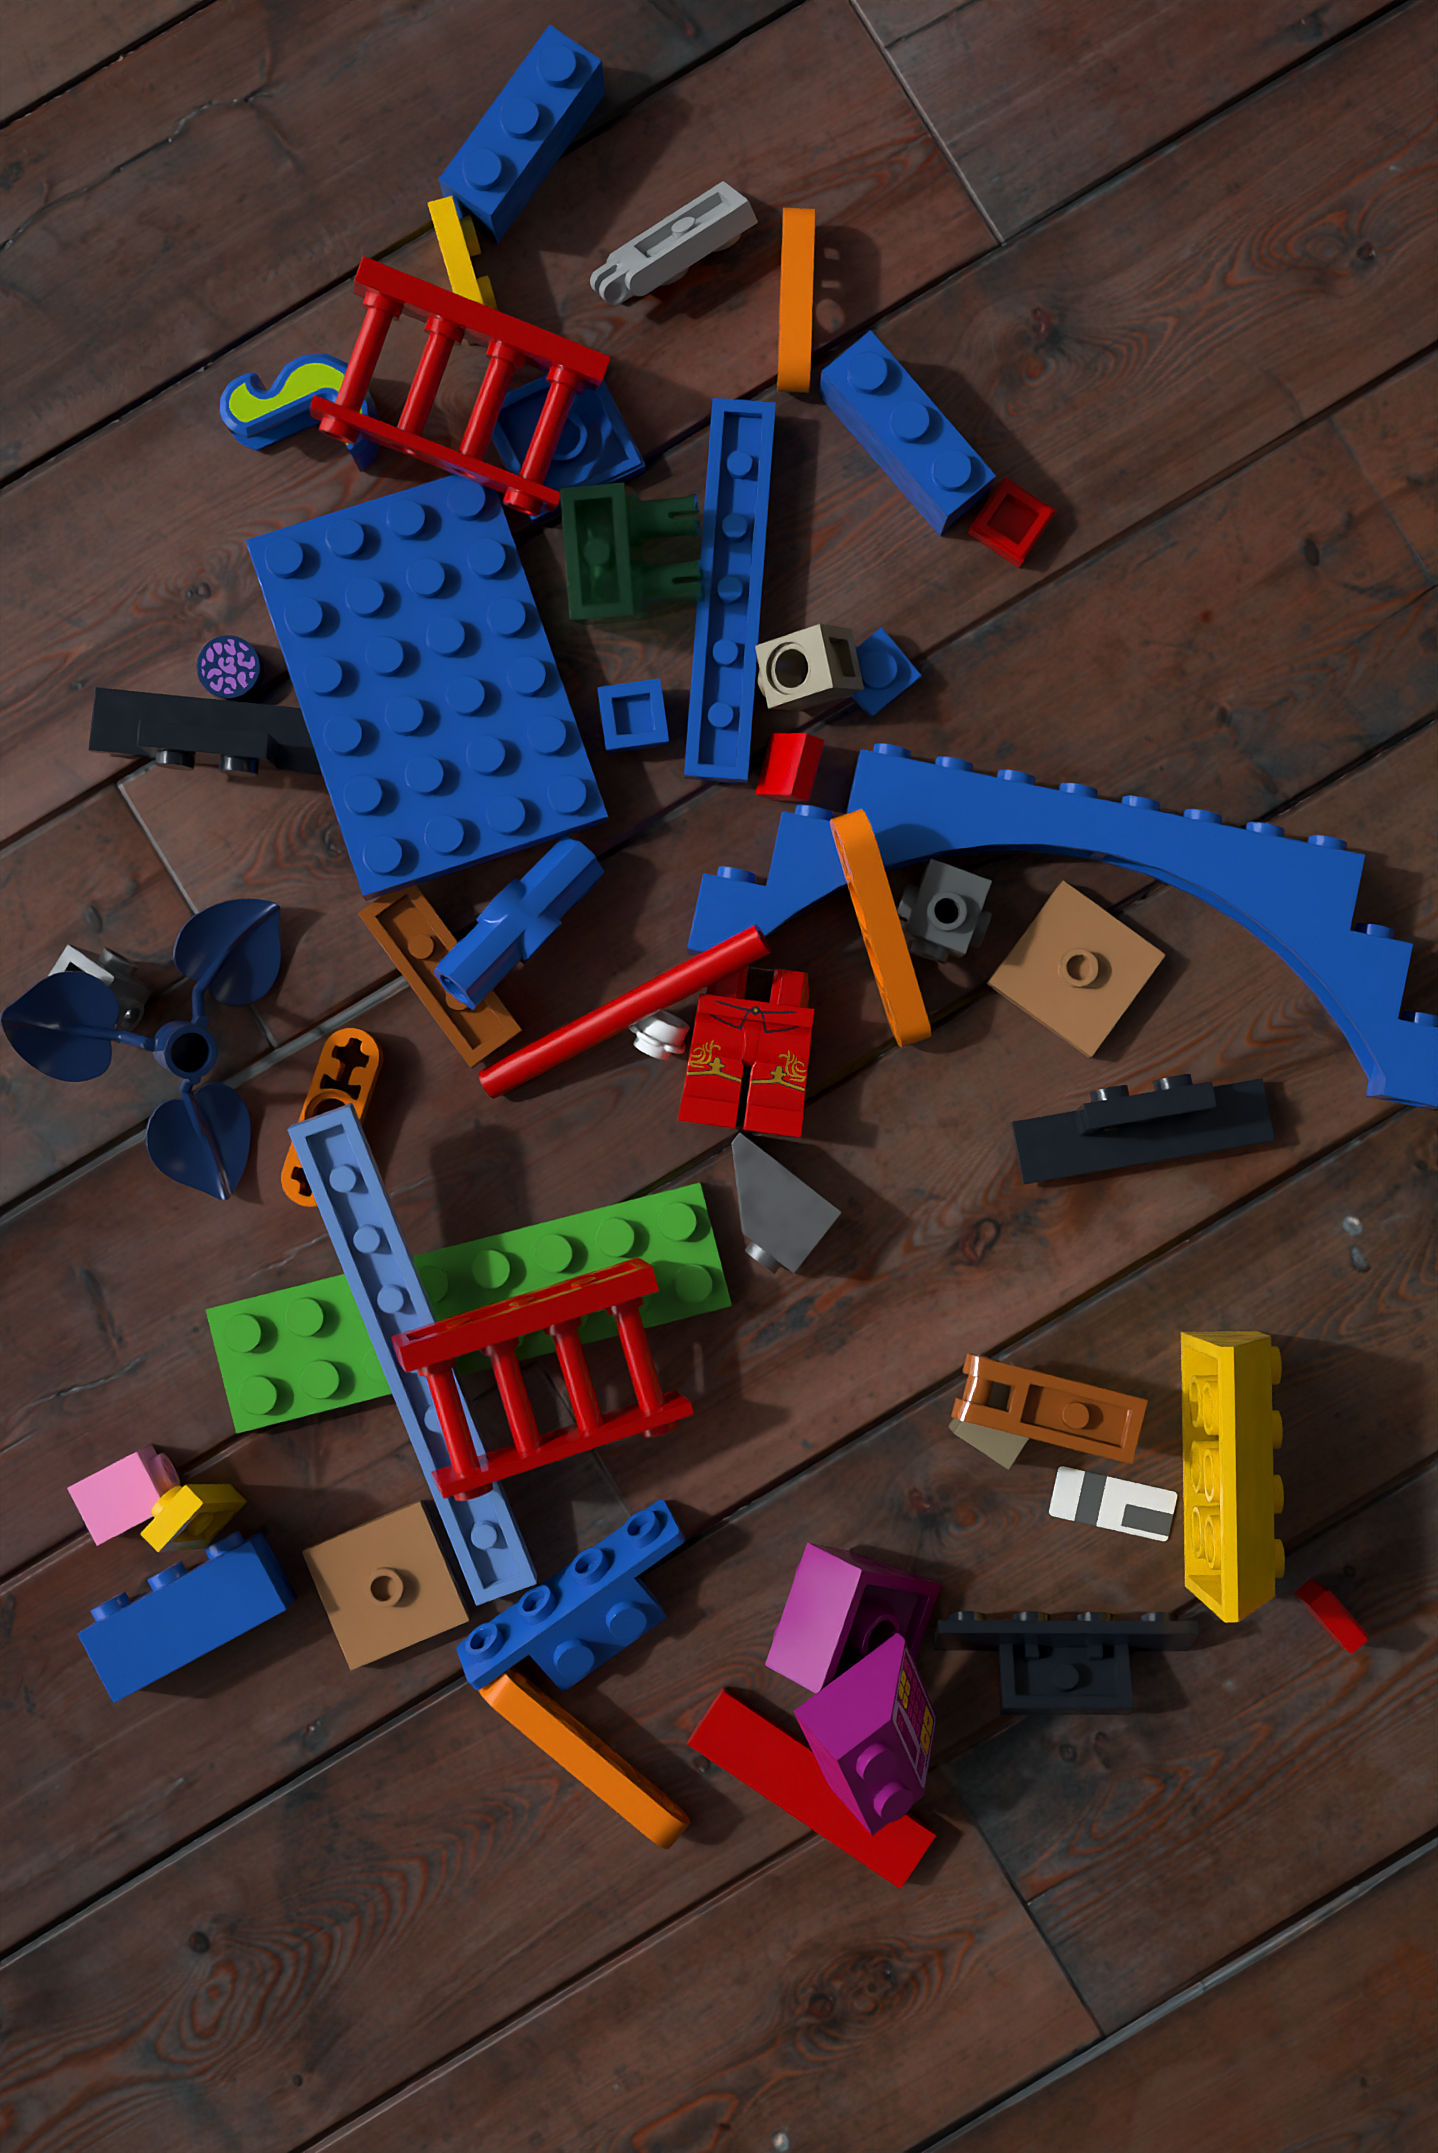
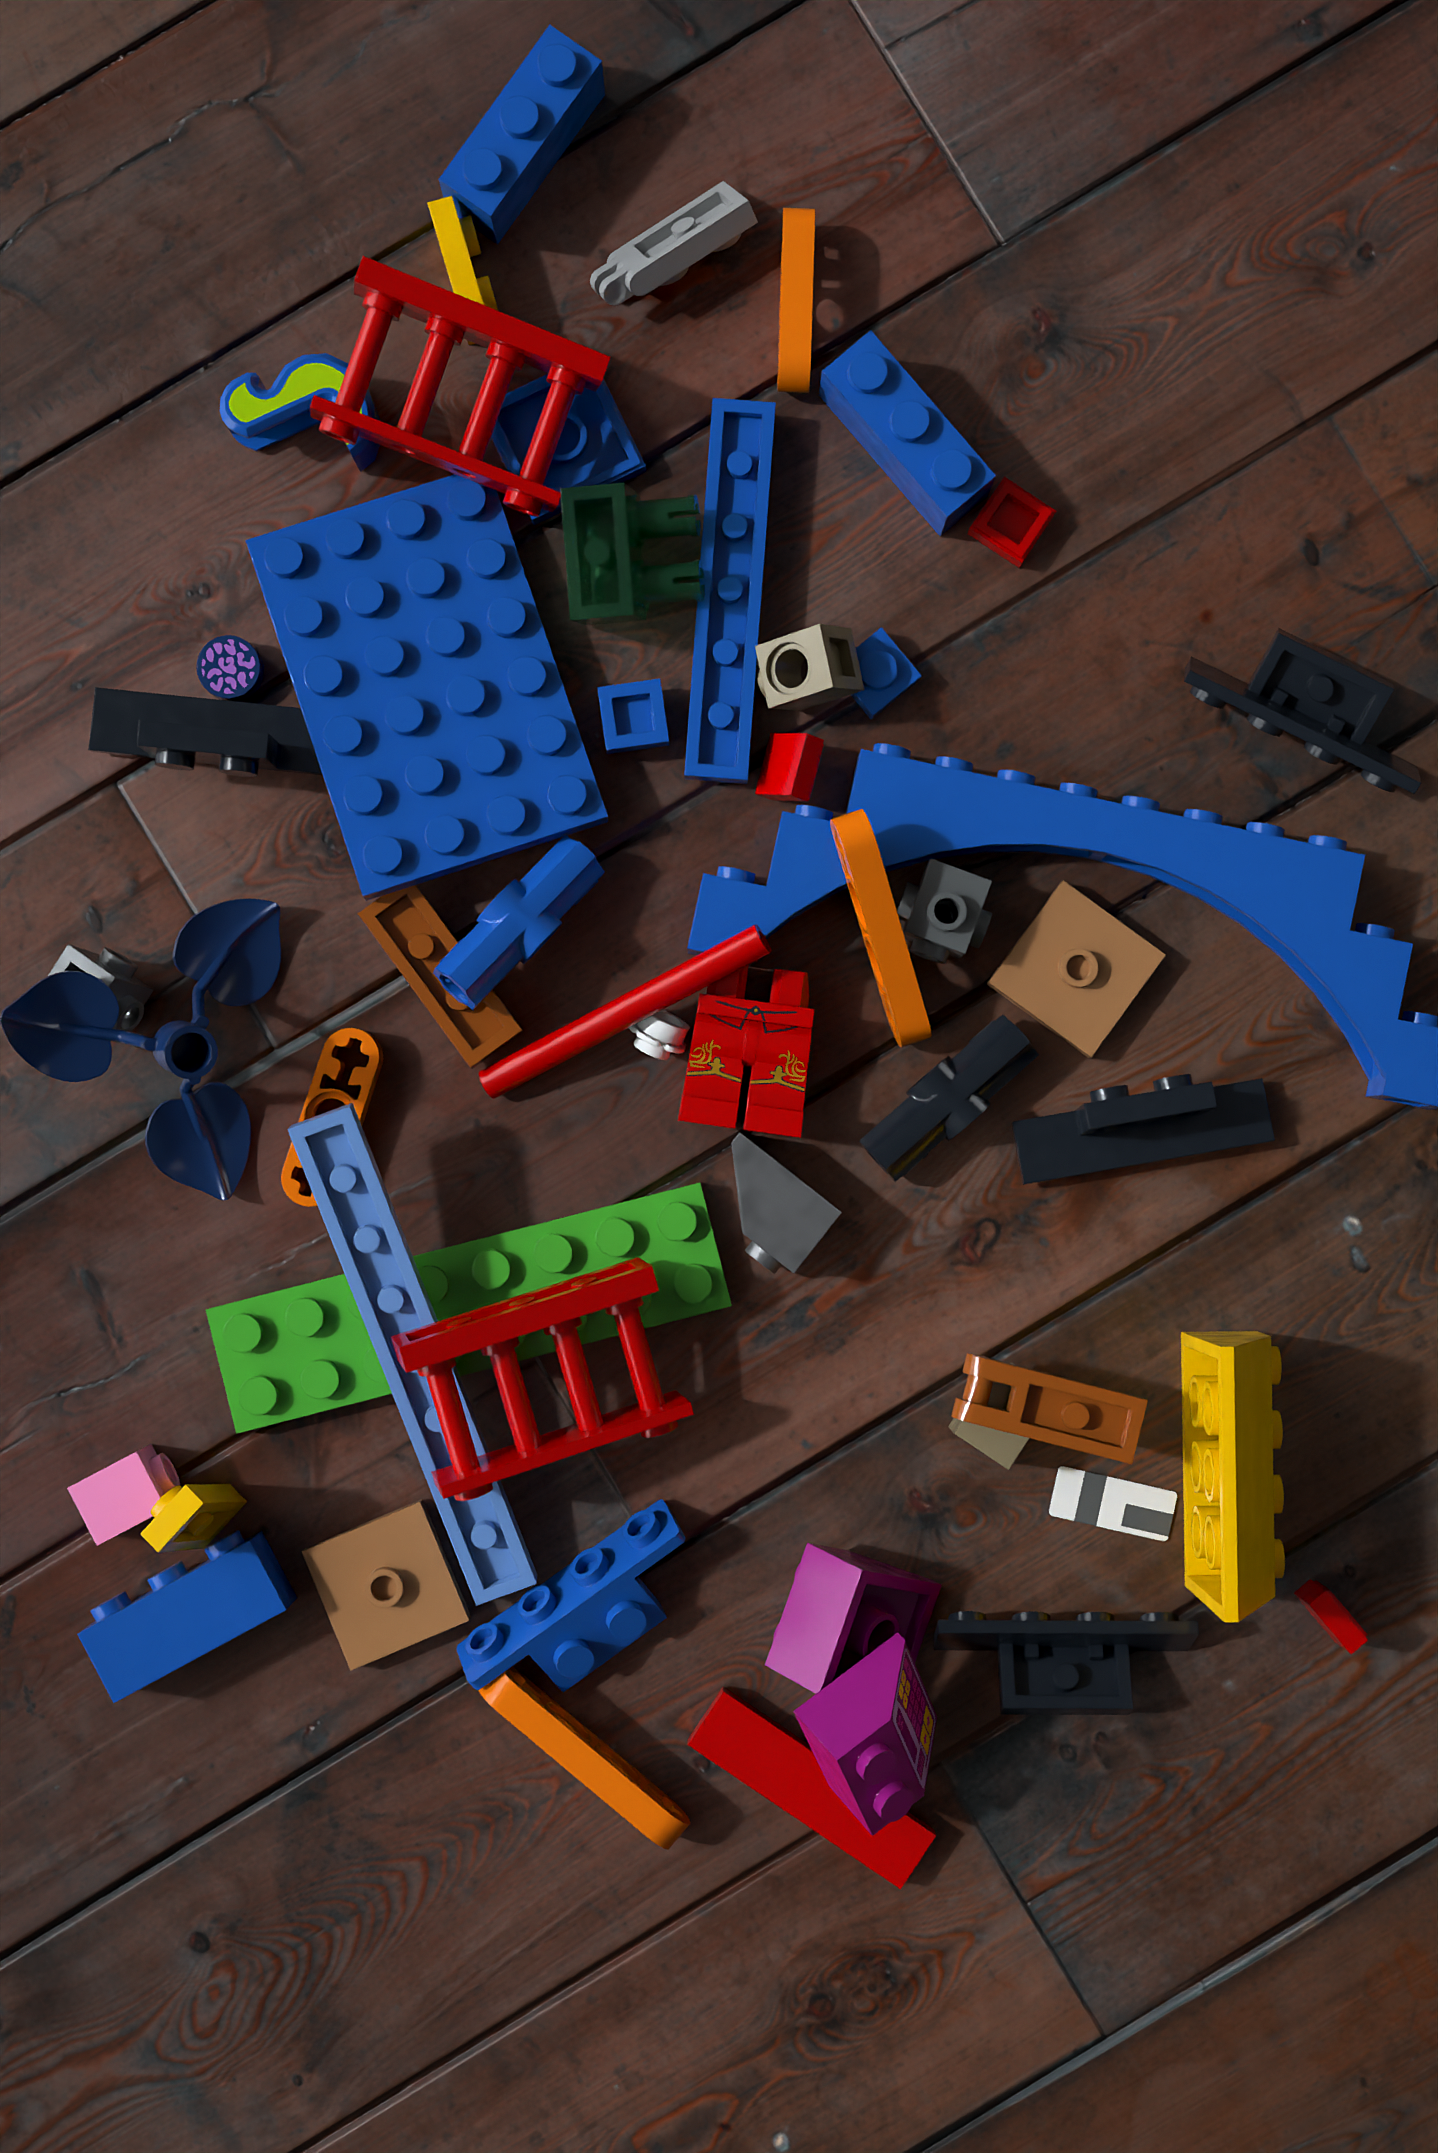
(949, 1097): none -> black piece
(1315, 699): none -> black bracket

